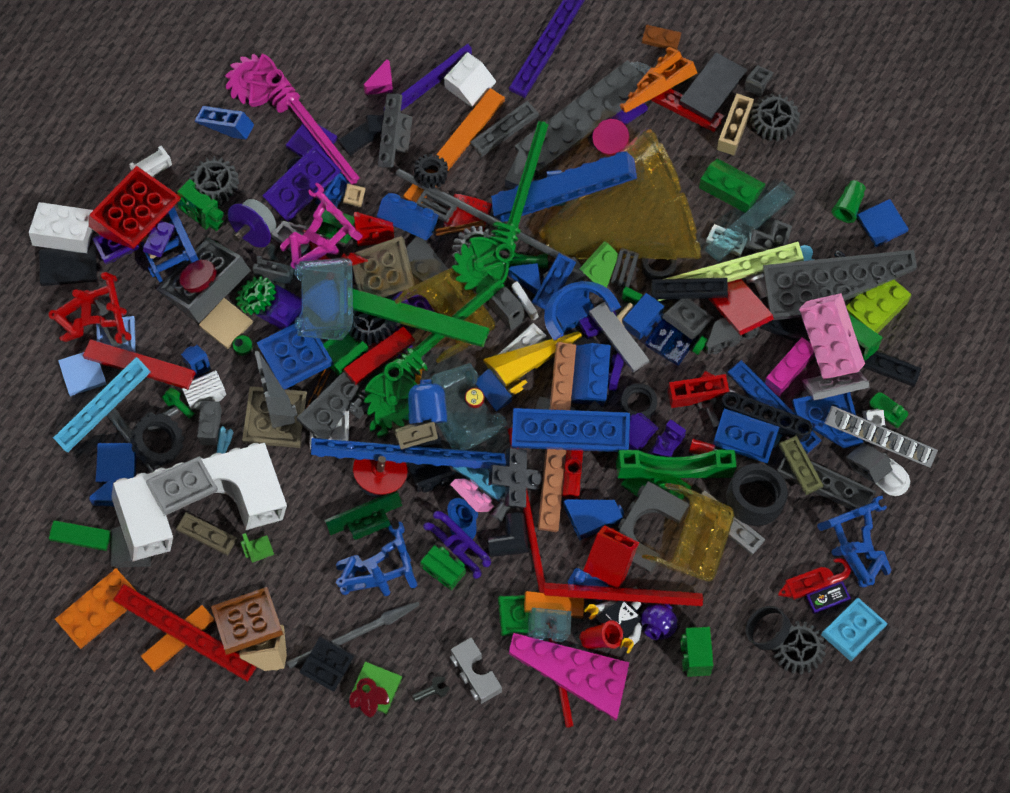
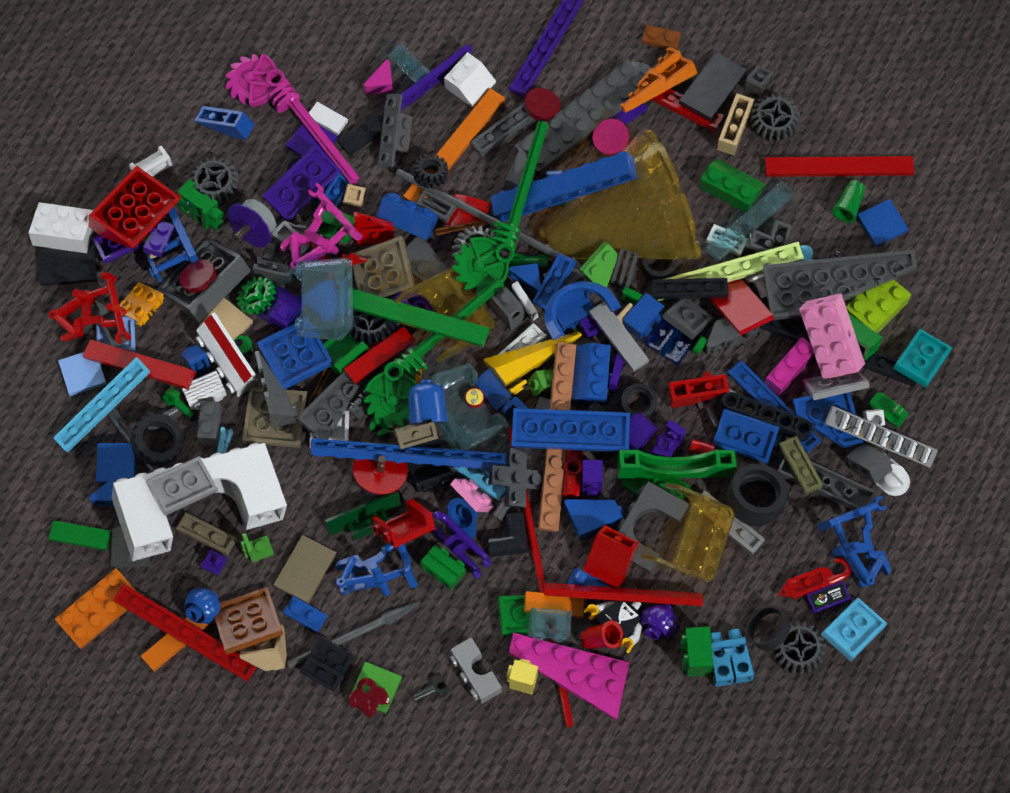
(141, 302): none -> light orange hinge
(200, 603): none -> blue plant
(213, 562): none -> dark purple tile
(226, 356): none -> white slope
(305, 569): none -> dark tan tile
(305, 614): none -> blue plate
(328, 118): none -> white tile
(405, 526): none -> red panel
(409, 63): none -> clear light blue brick
(510, 404): none -> blue bracket
(522, 676): none -> light yellow brick
(540, 381): none -> bright green bracket
(542, 104): none -> dark red tile
(592, 477): none -> dark purple brick
(730, 652): none -> dark azure hips
(839, 166): none -> red tile
(922, 358): none -> teal tile

